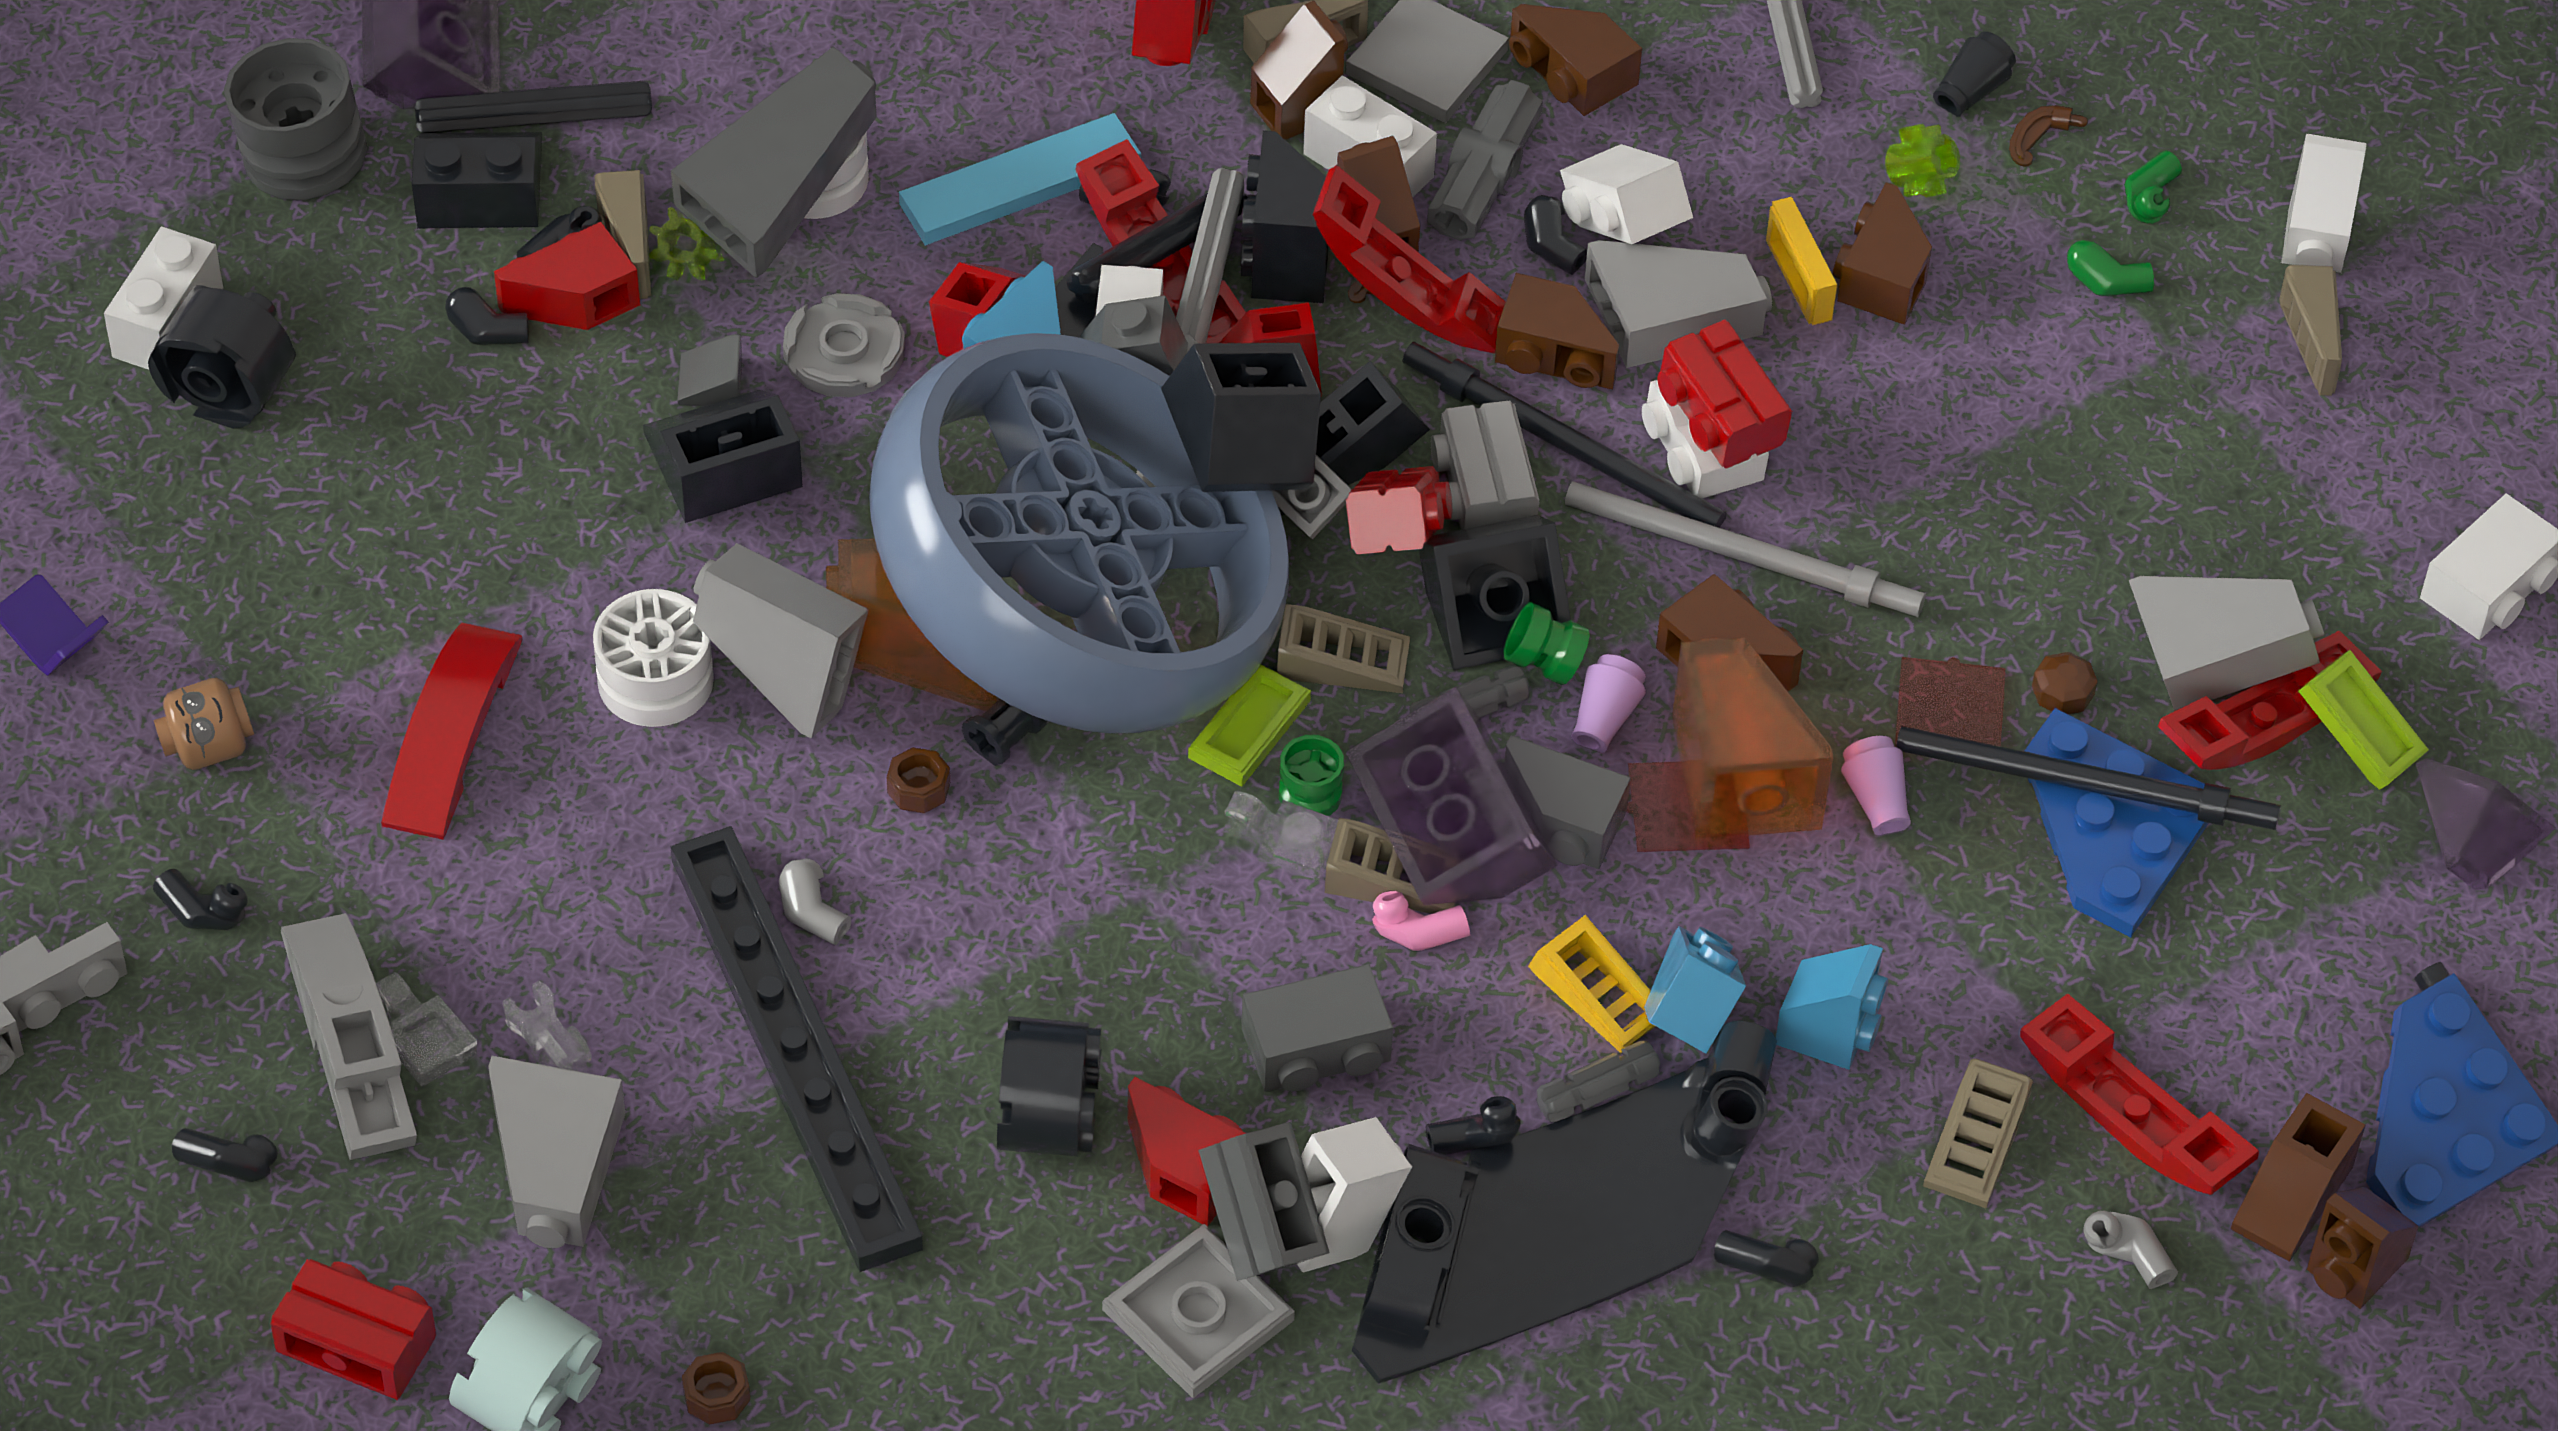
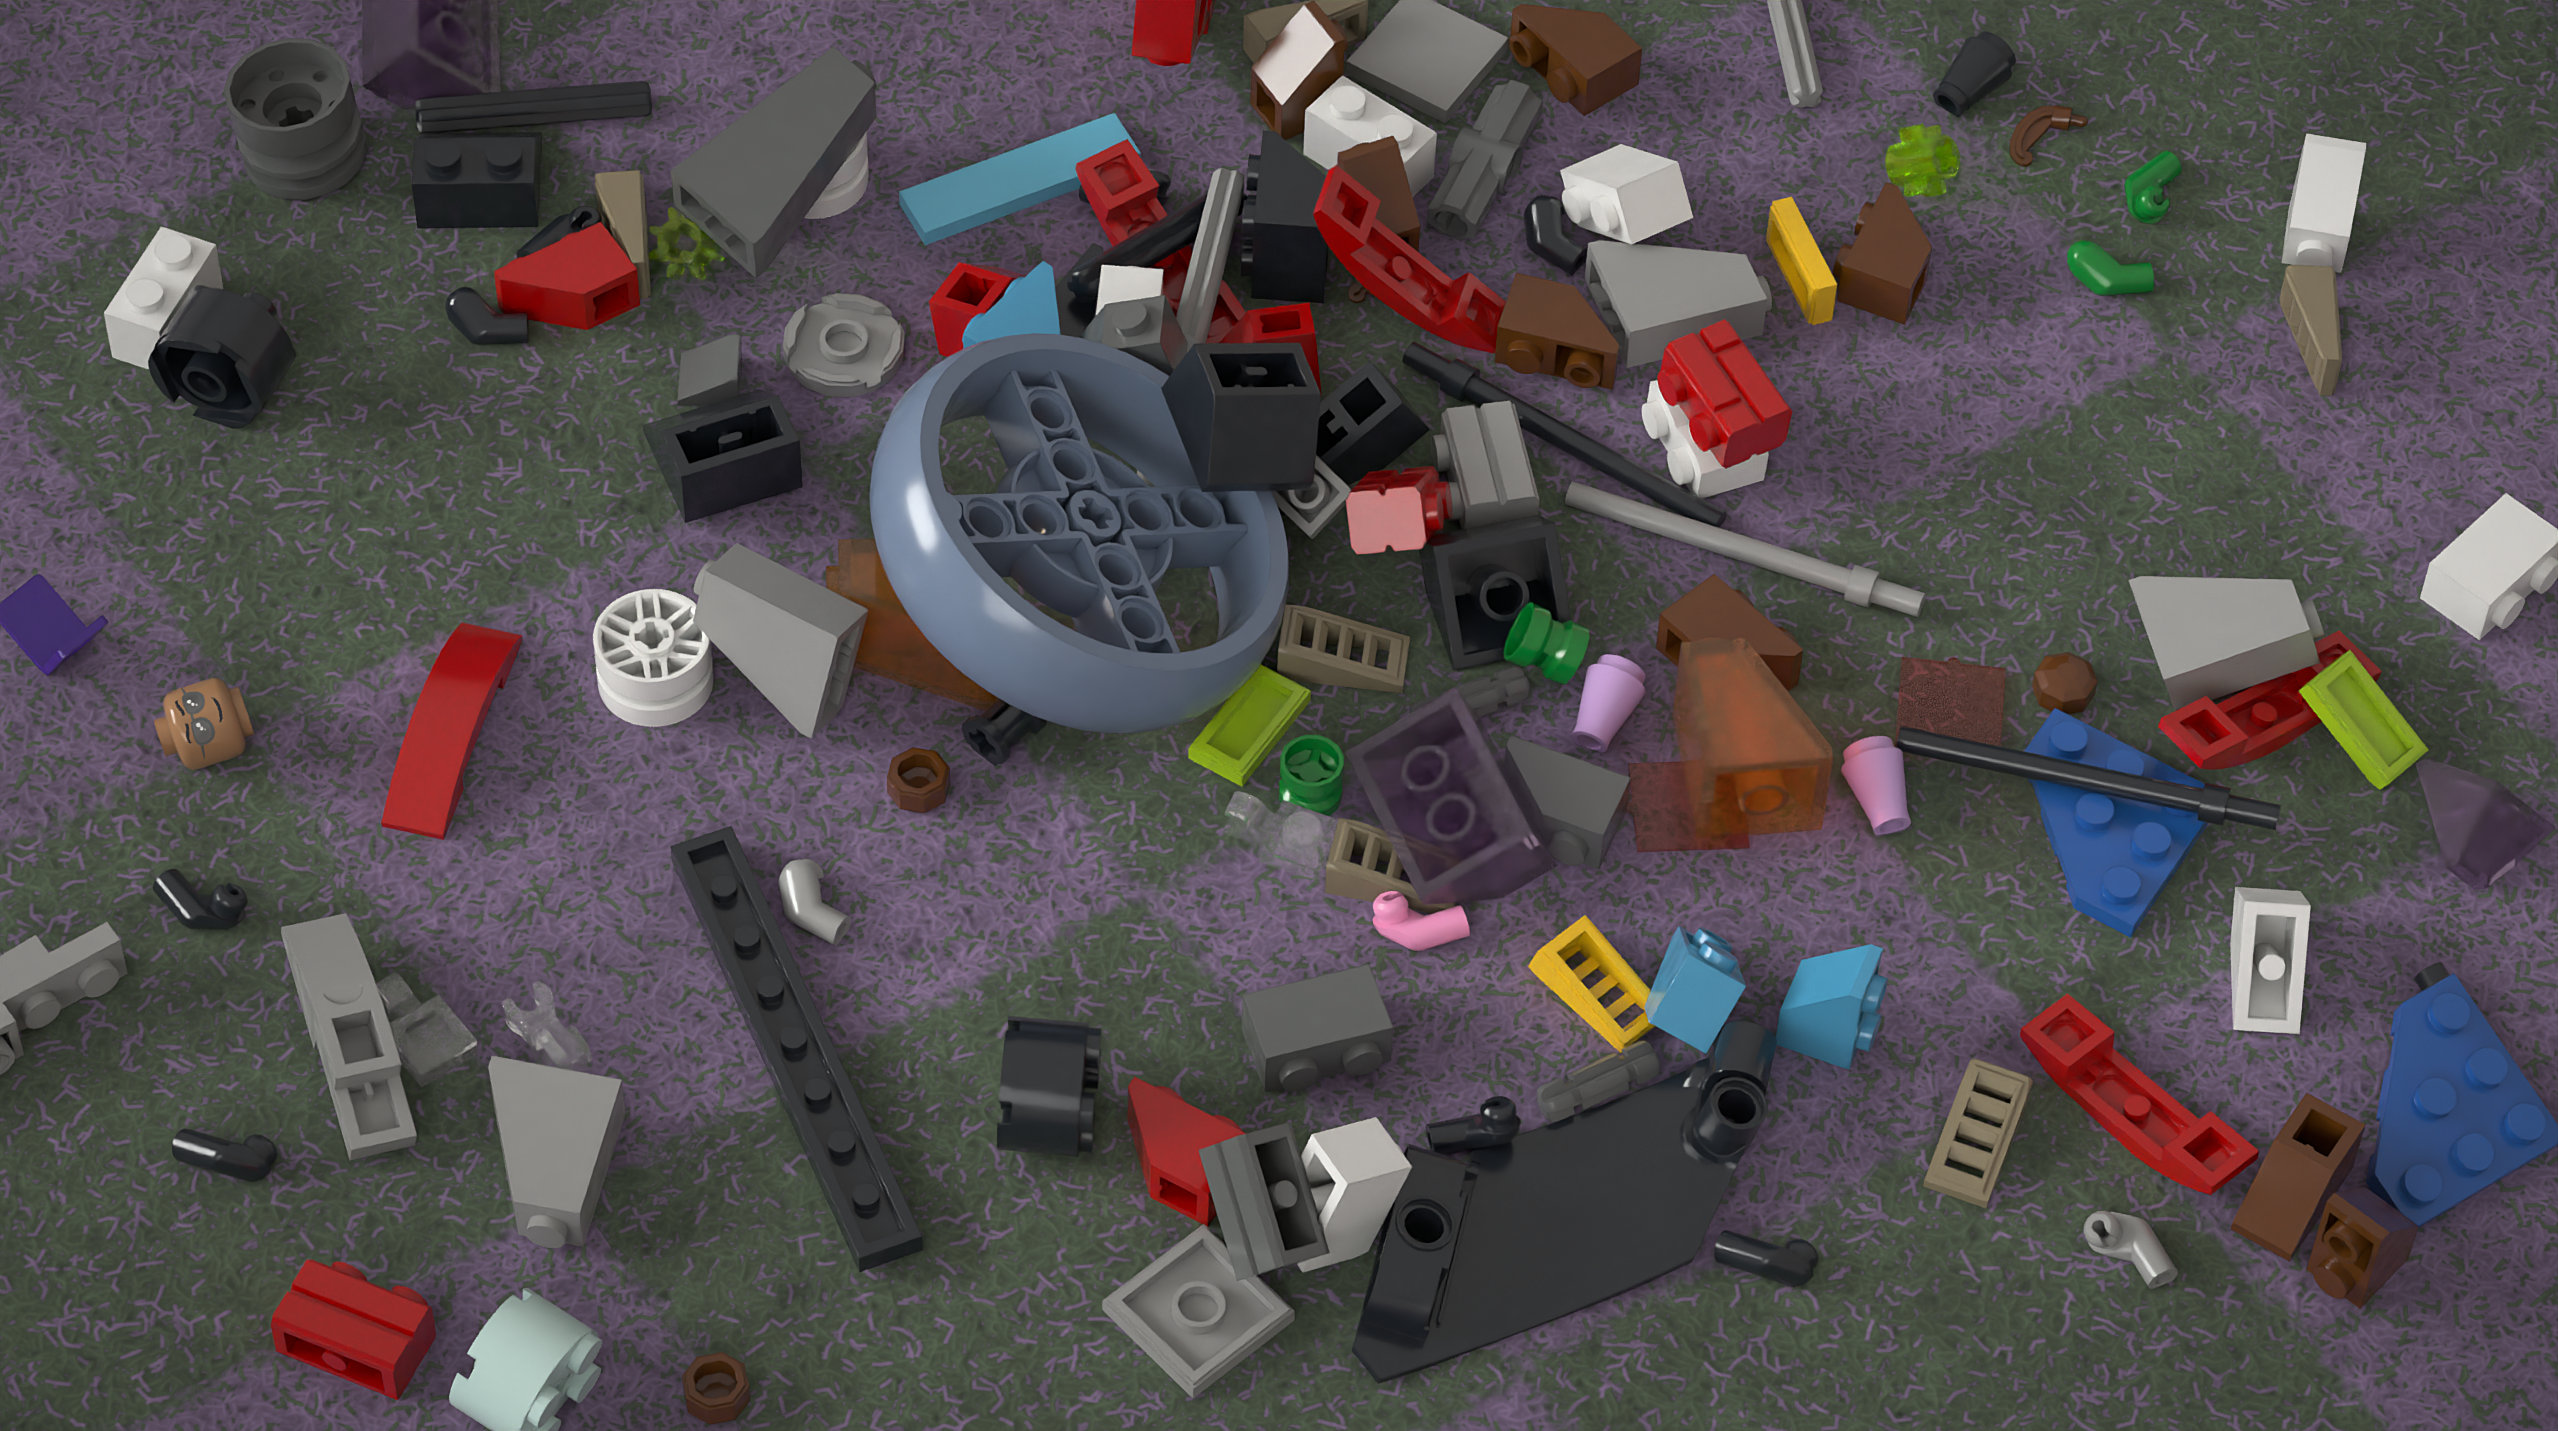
(2268, 959): none -> white slope

